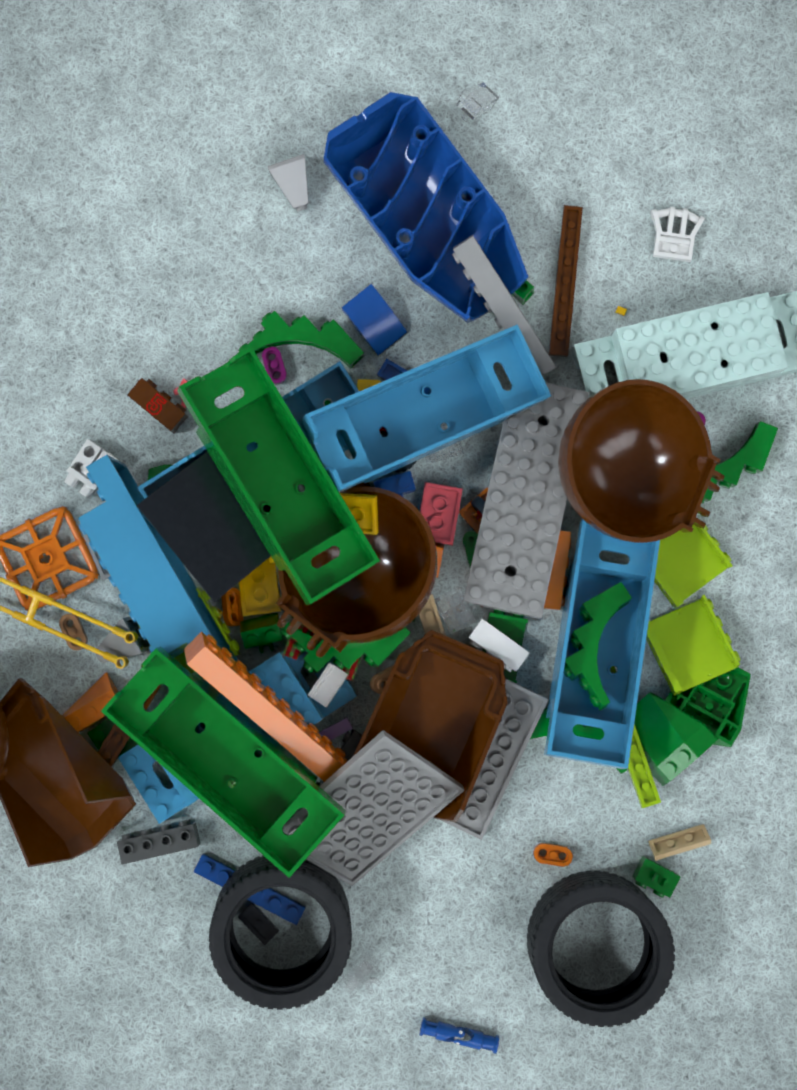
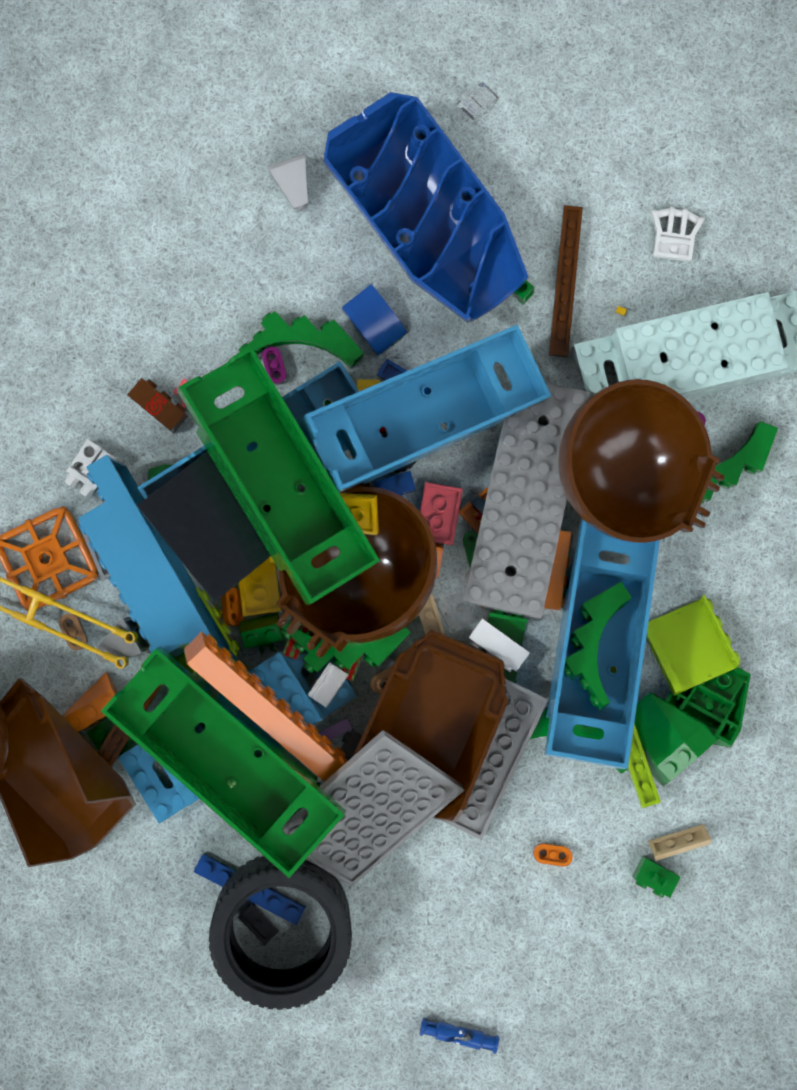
(158, 842): dark grey brick -> none
(499, 298): light grey brick -> none
(634, 994): black tyre -> none
(688, 563): lime panel -> none

